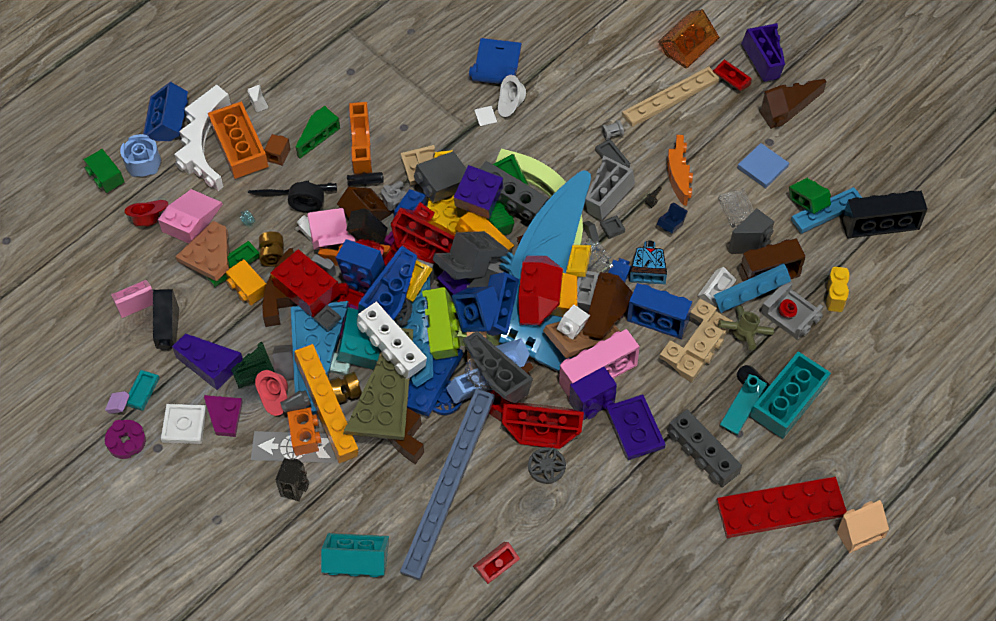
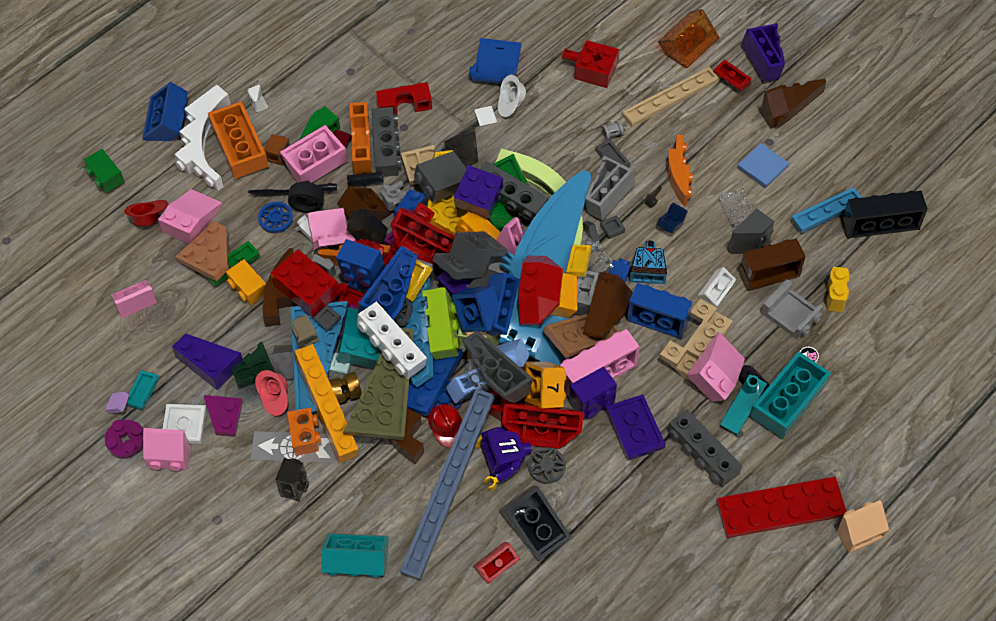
(140, 155): light blue brick -> none
(165, 318): black slope -> none
(166, 449): none -> bright pink slope
(247, 217): clear light blue plate -> none
(270, 248): pearl gold wheel -> none
(275, 217): none -> blue wheel
(296, 402): dark grey cone -> none
(304, 331): none -> dark tan window
(314, 155): none -> bright pink slope
(343, 137): none -> dark red tile
(385, 141): none -> dark grey brick
(415, 94): none -> red arch
(445, 424): none -> red piece
(464, 146): none -> clear smoke wing
(503, 453): none -> dark purple torso
(511, 235): none -> bright pink slope
(535, 522): none -> black slope
(547, 384): none -> light orange brick
(573, 322): white brick -> none
(594, 63): none -> red brick
(717, 369): none -> bright pink slope
(746, 327): olive bar -> none
(752, 288): dark azure plate -> none
(787, 308): red plate -> none
(810, 195): green brick -> none
(811, 353): none -> tile

